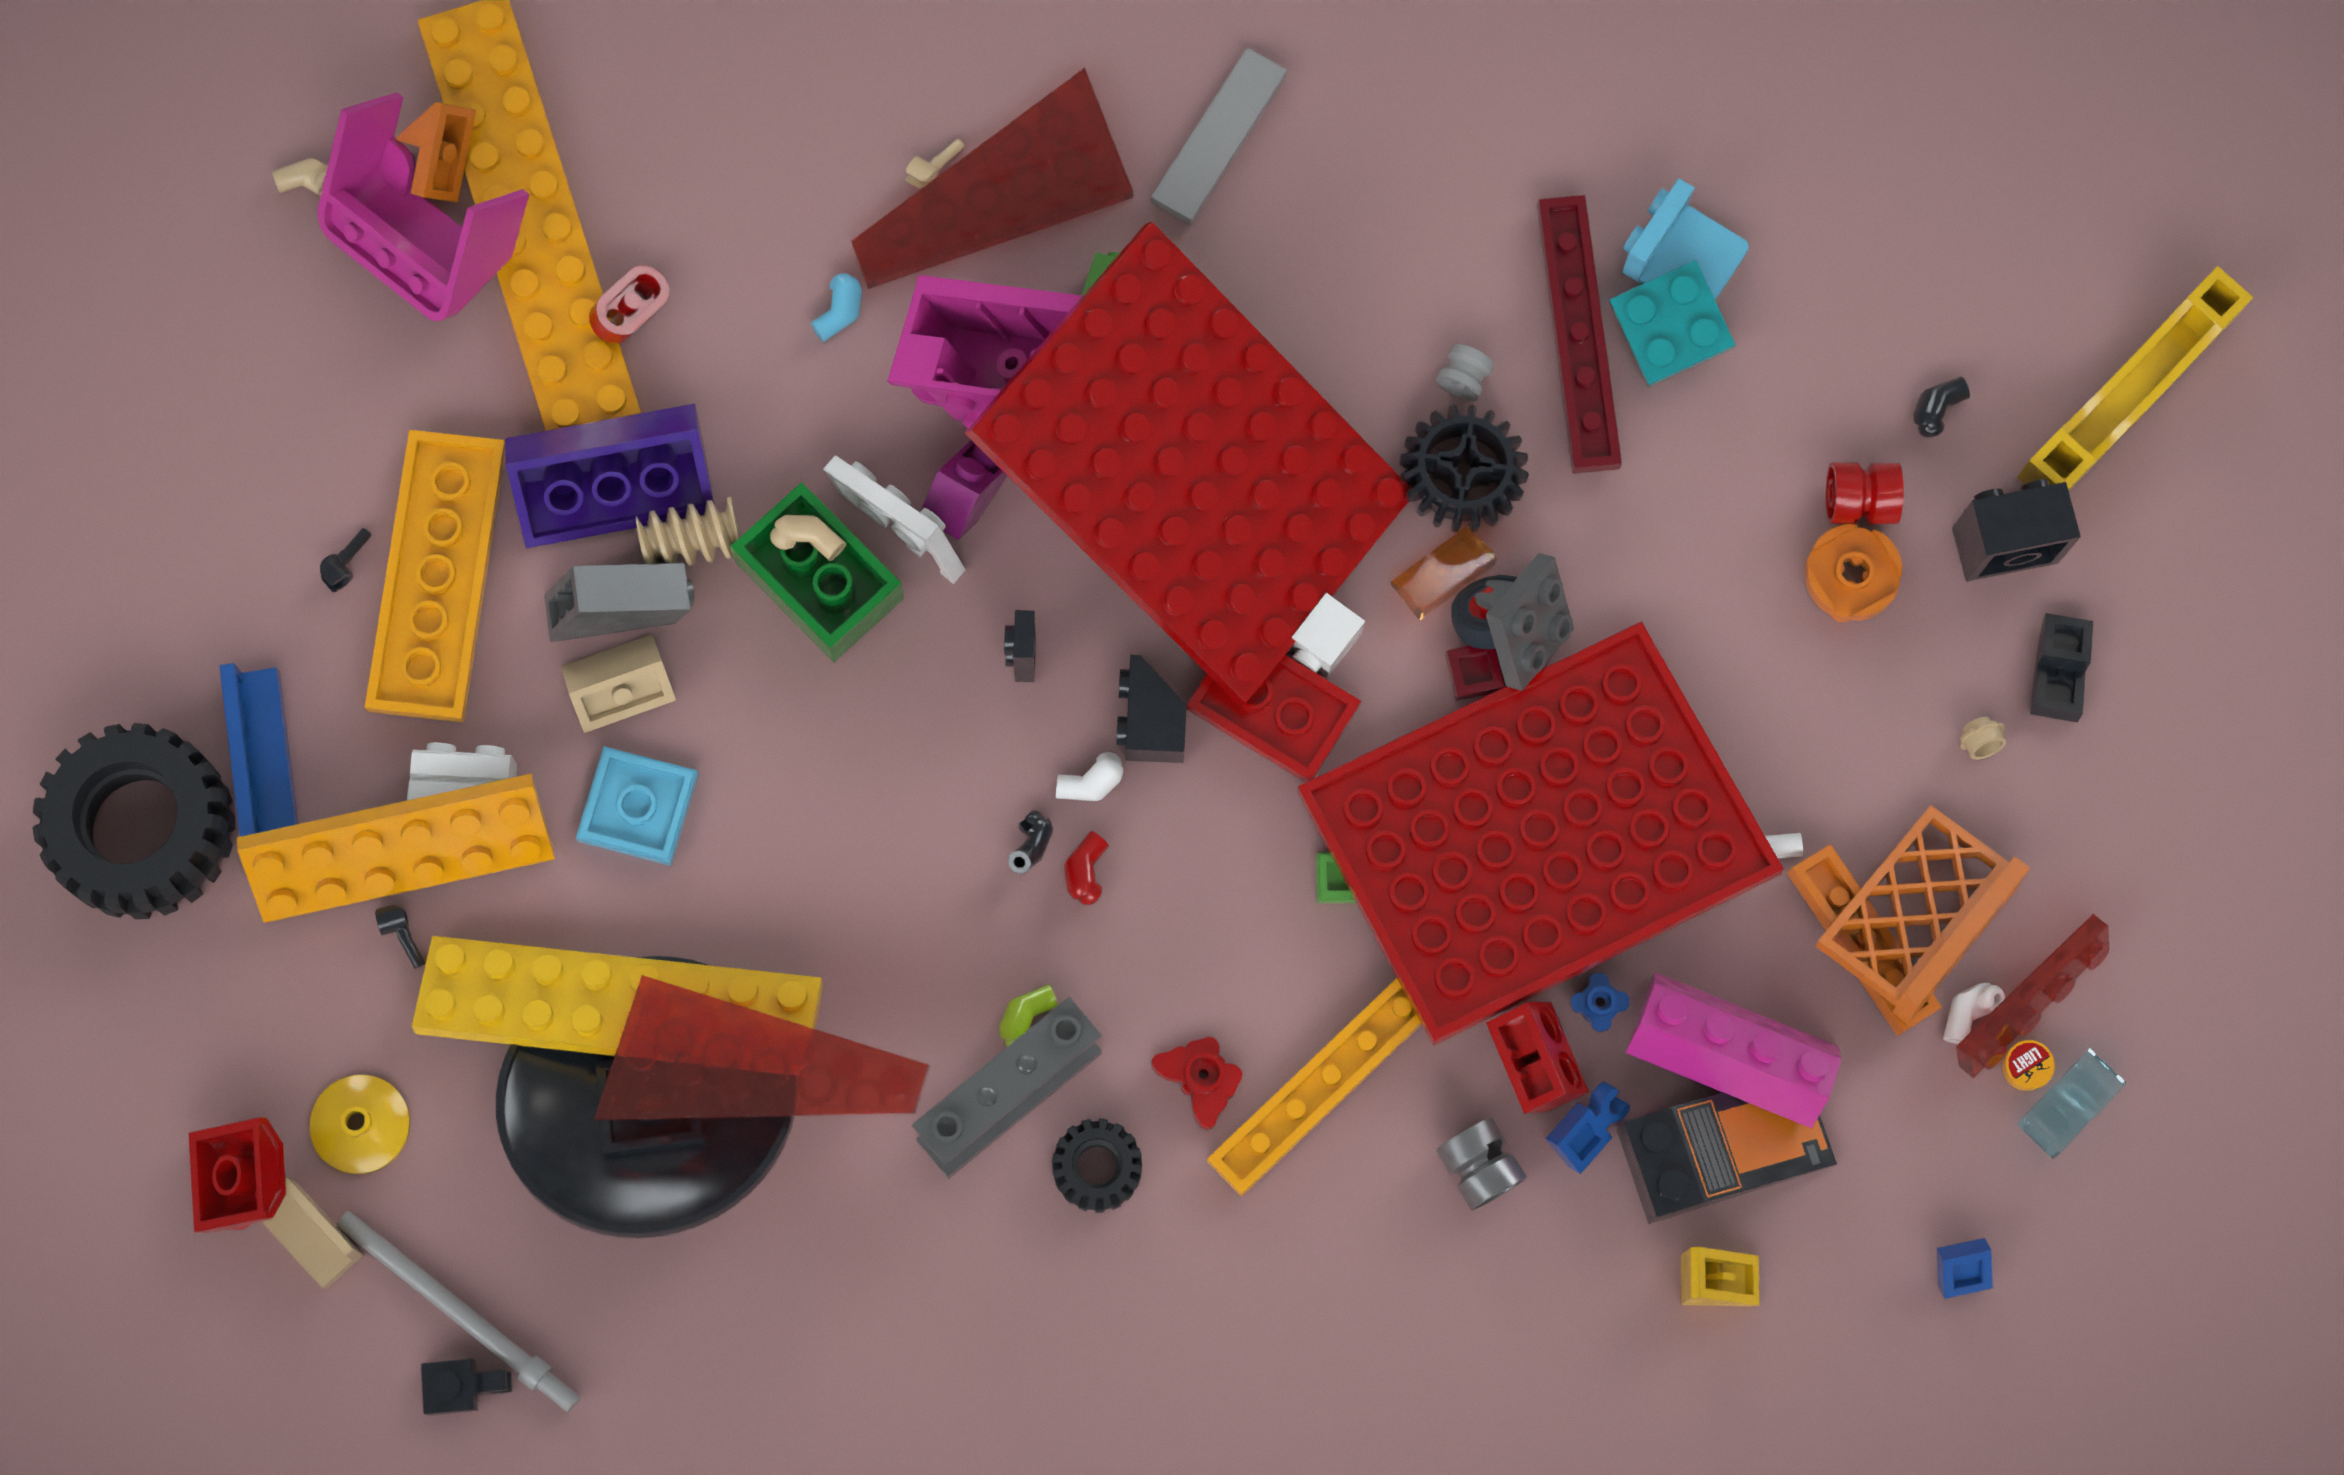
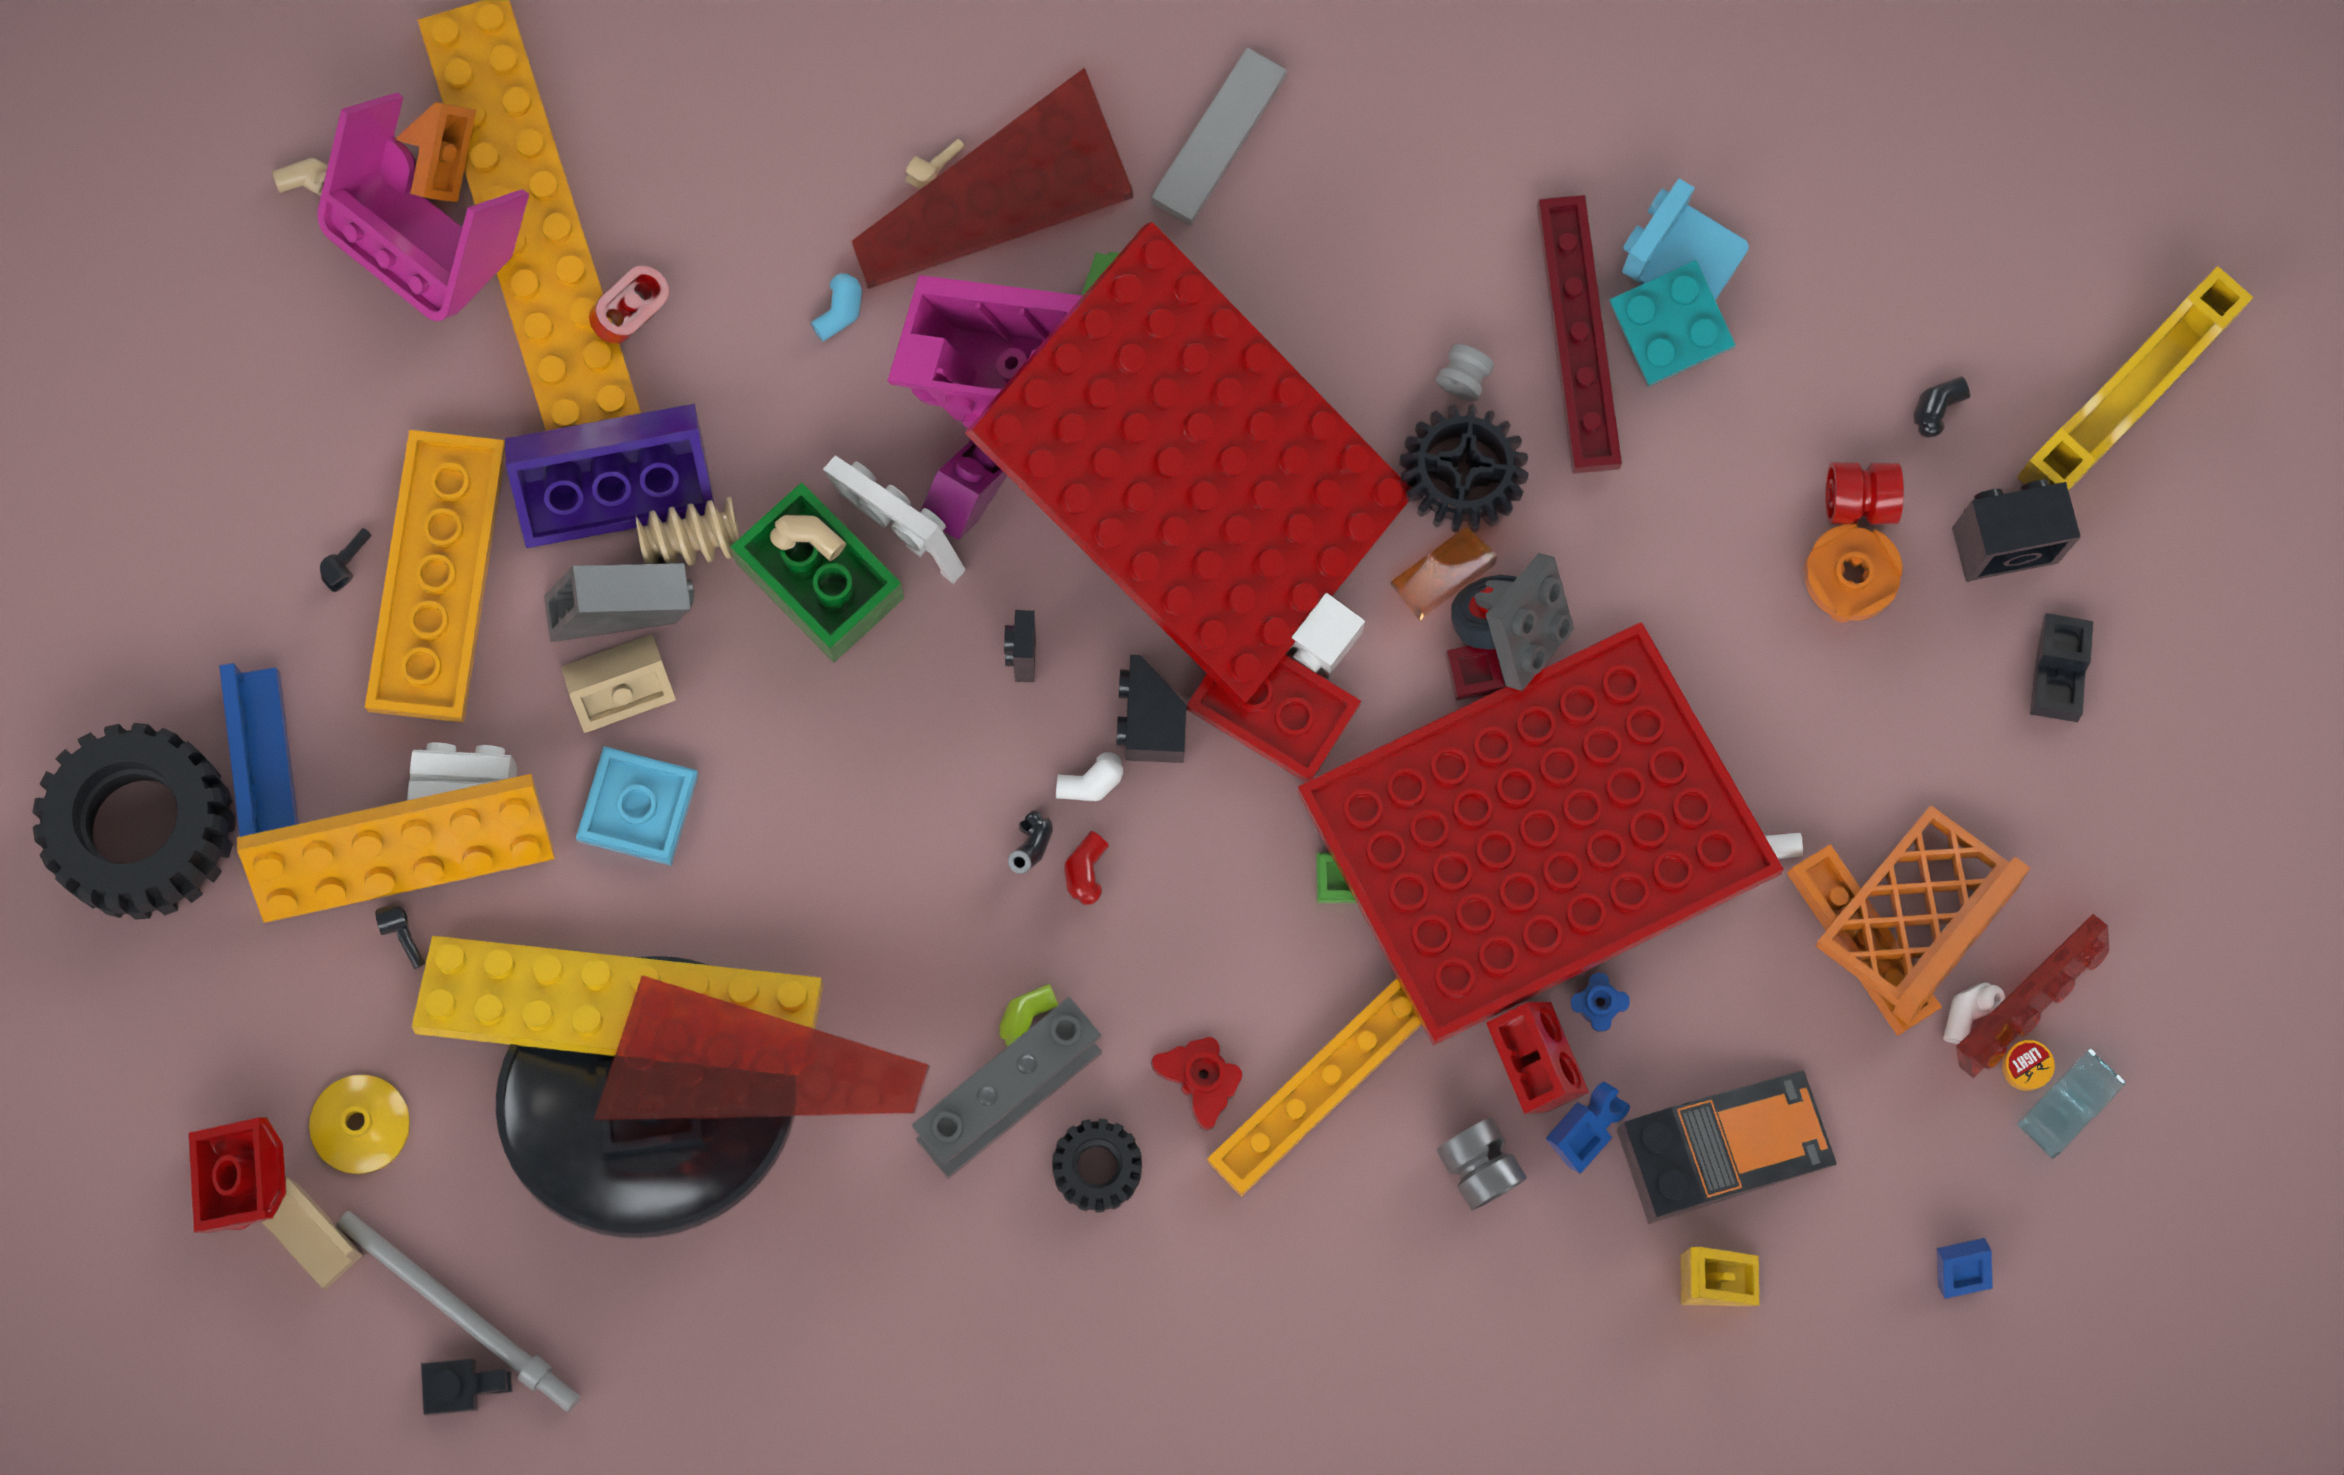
(1735, 1050): dark pink slope -> none
(1983, 738): tan plate -> none

